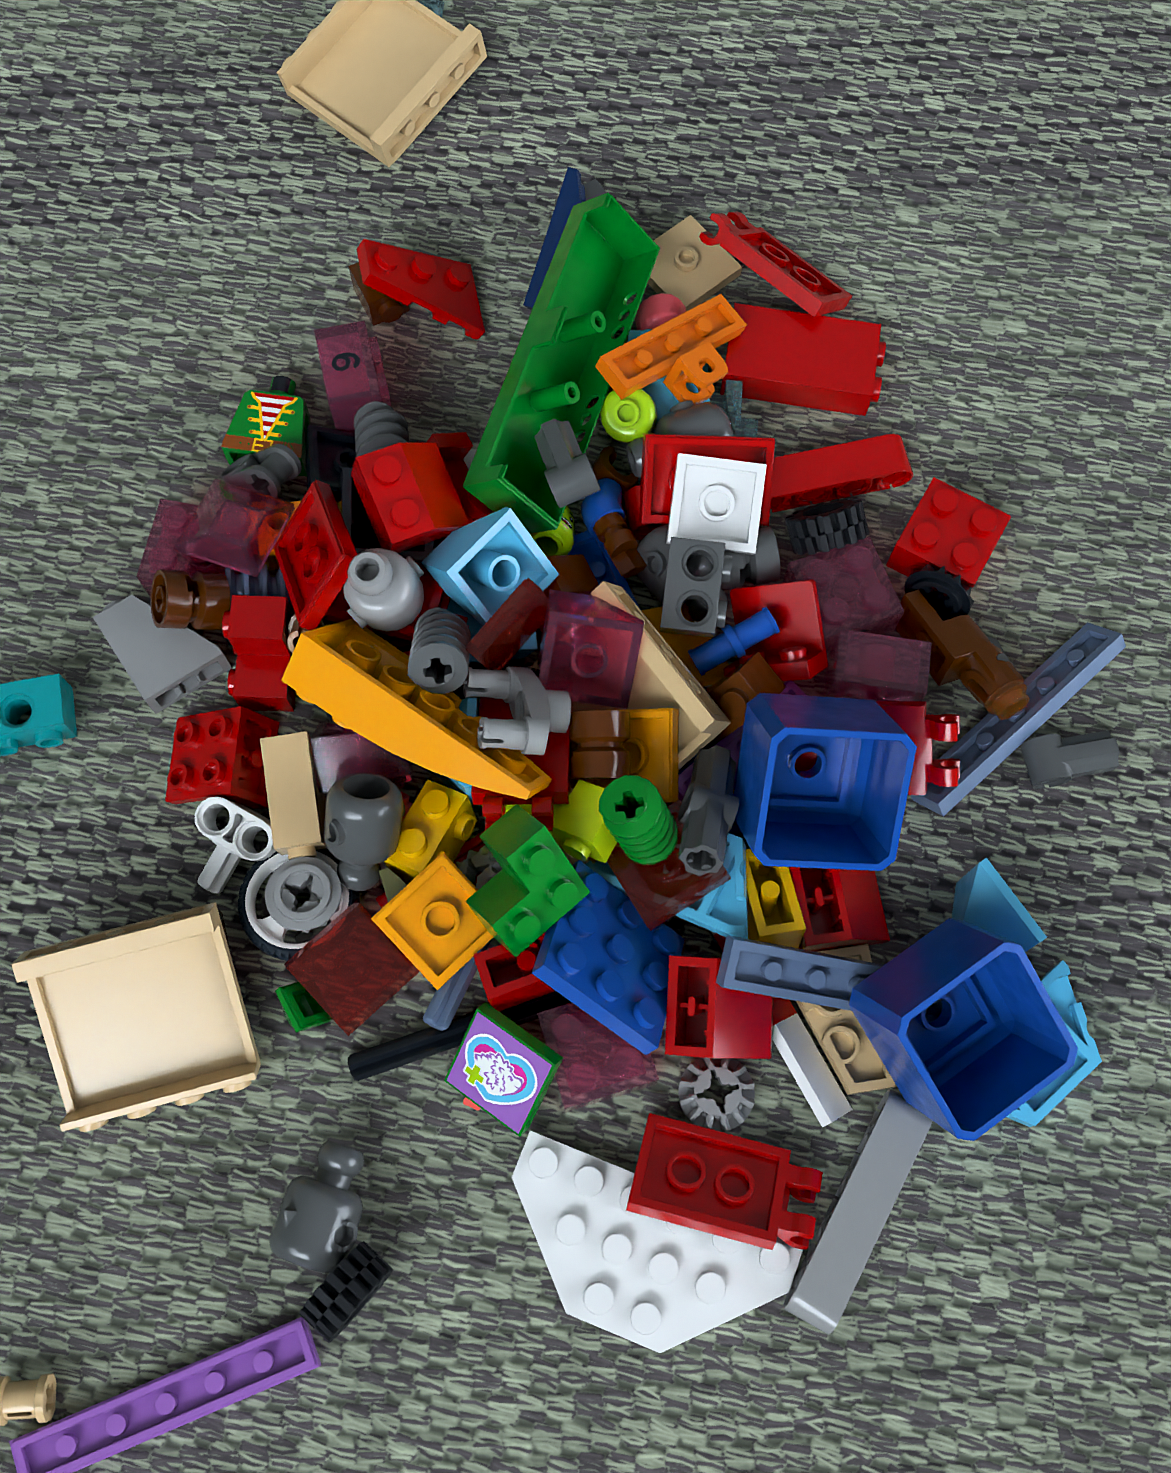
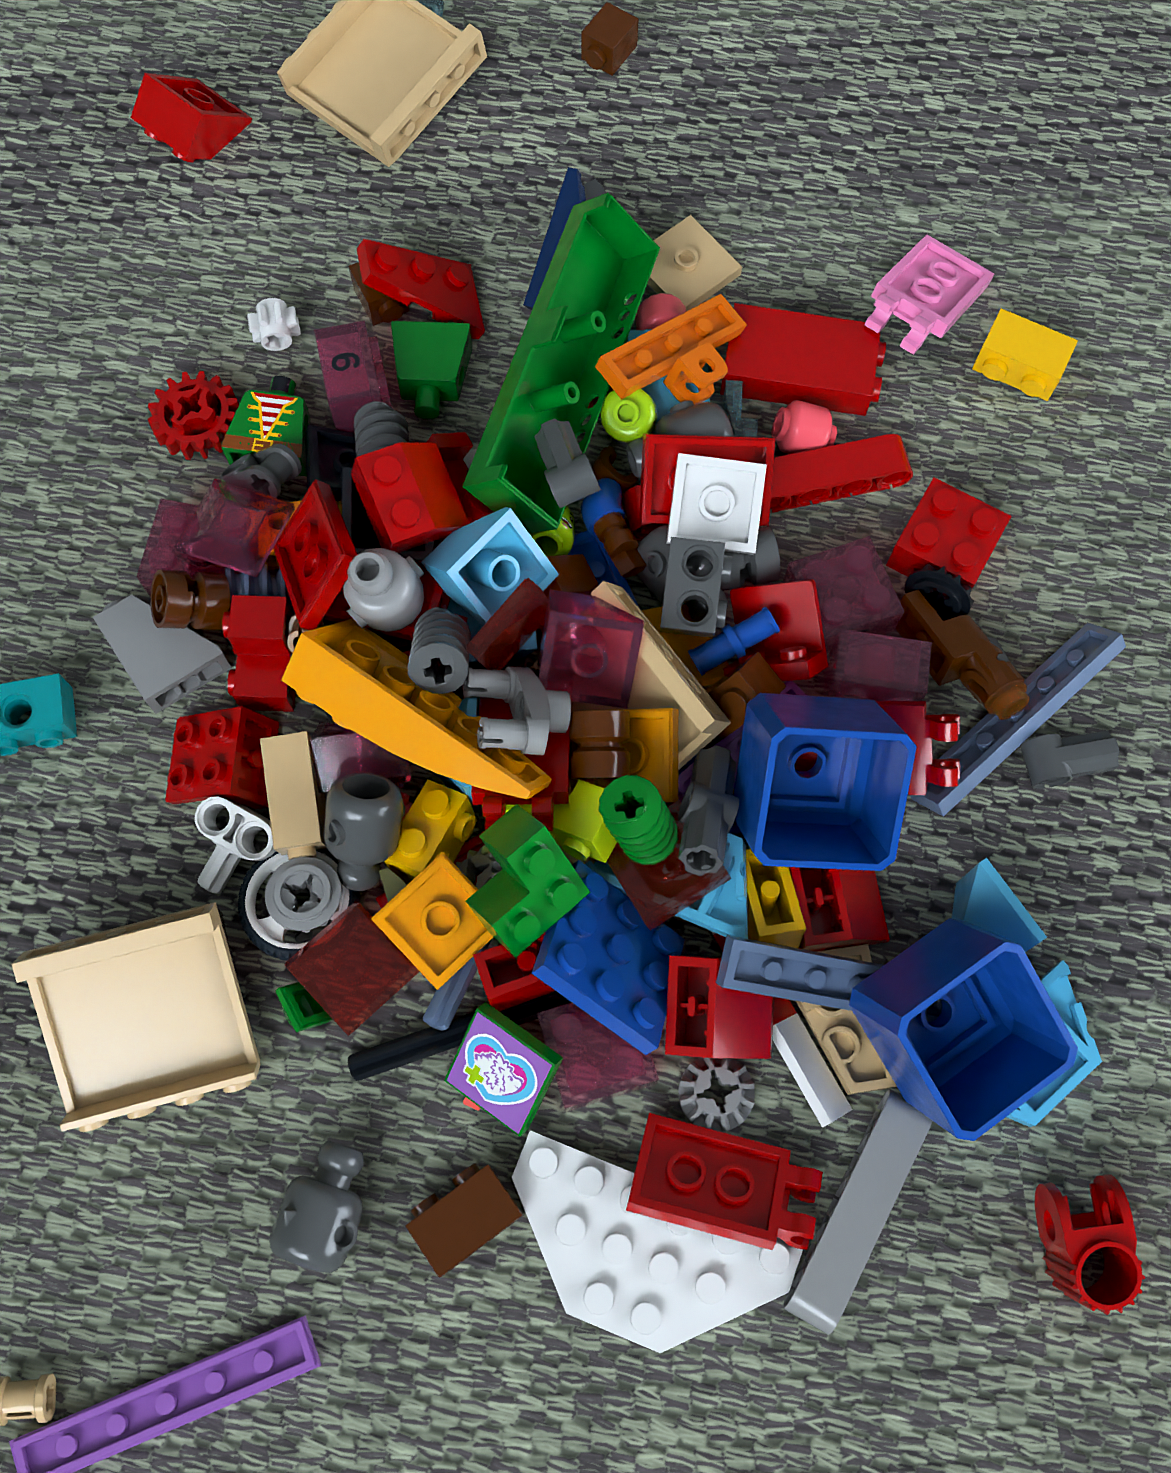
(187, 116): none -> red slope
(194, 414): none -> red gear
(273, 324): none -> white gear
(345, 1291): black tyre -> none
(431, 362): none -> green torso
(463, 1219): none -> reddish brown brick
(609, 38): none -> reddish brown brick
(777, 264): red tile -> none
(803, 427): none -> coral head
(827, 526): black tyre -> none
(928, 291): none -> bright pink tile
(1024, 355): none -> yellow brick
(1075, 1236): none -> red piece

